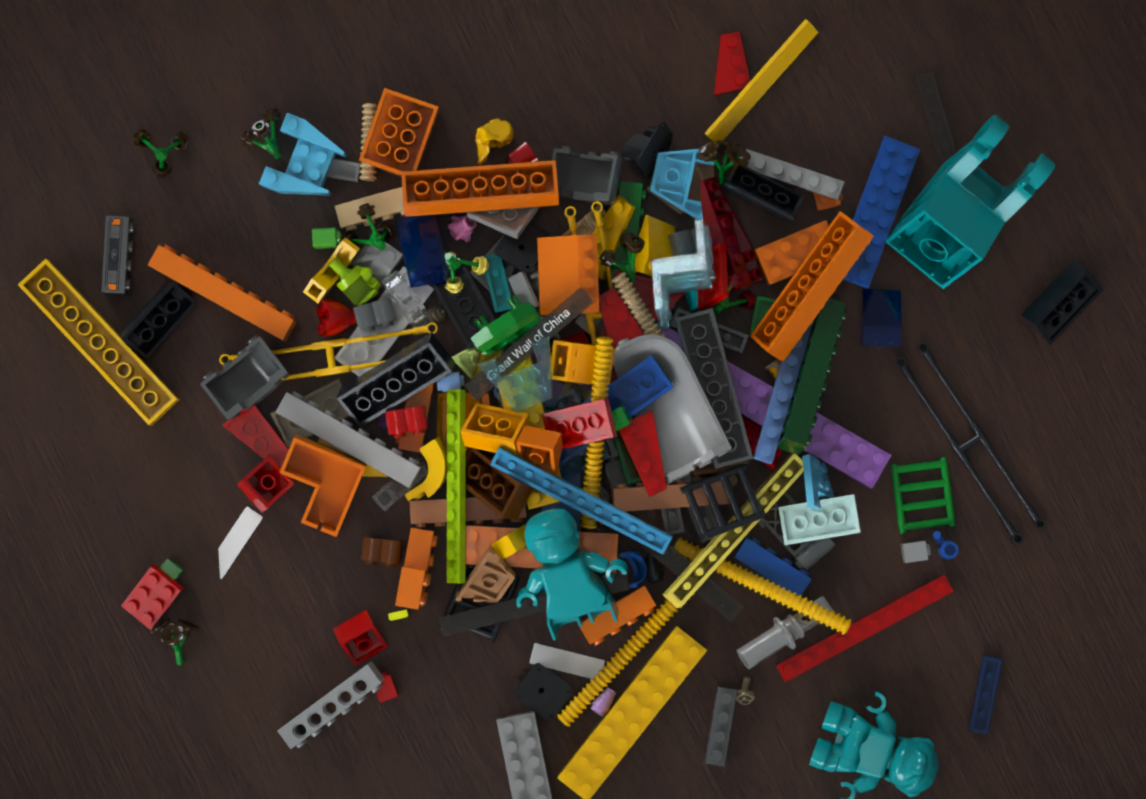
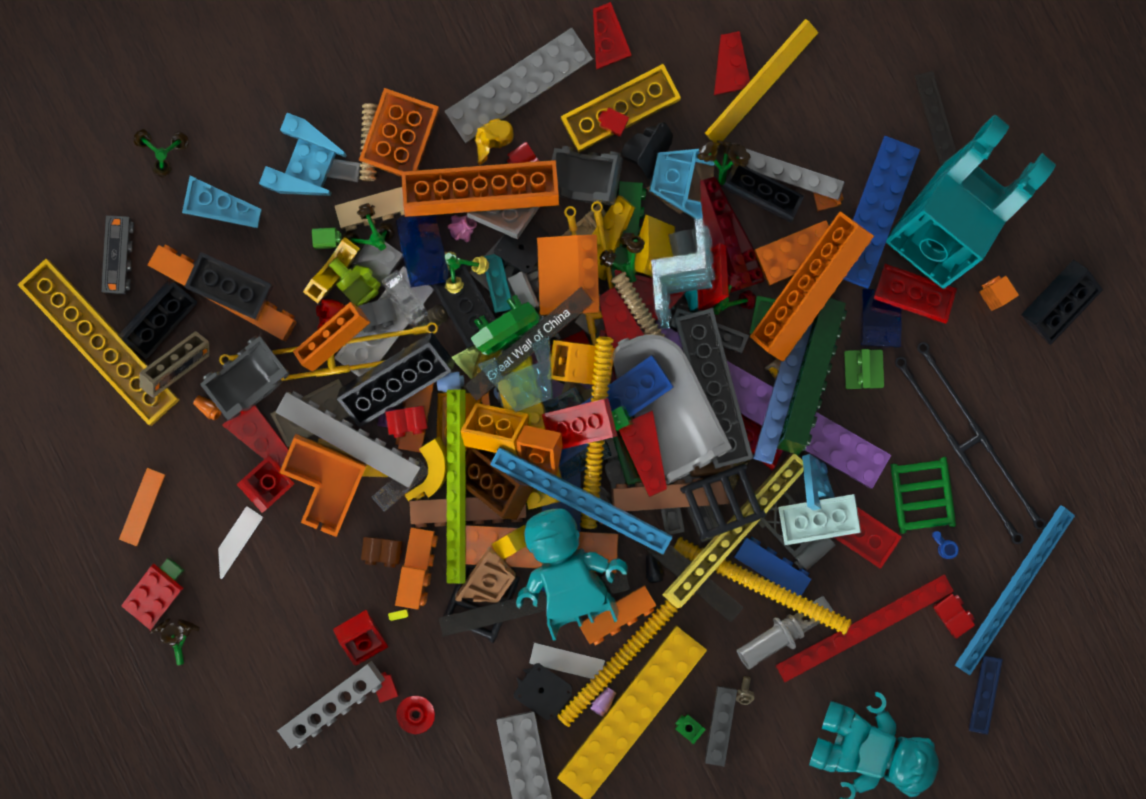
(142, 507): none -> orange tile
(174, 364): none -> dark tan brick
(207, 407): none -> orange cone
(215, 204): none -> medium azure wing
(228, 286): none -> black brick
(261, 130): dark brown plant -> none
(331, 337): none -> orange brick
(408, 722): none -> red dish
(519, 84): none -> light grey plate
(609, 37): none -> red wing
(613, 121): none -> red brick
(634, 99): none -> yellow brick
(637, 564): blue helmet -> none
(697, 729): none -> green brick
(864, 369): none -> bright green bracket
(874, 542): none -> red plate
(914, 293): none -> red plate
(915, 551): light grey brick -> none
(953, 615): none -> red brick
(998, 292): none -> orange brick
(1015, 590): none -> dark azure plate

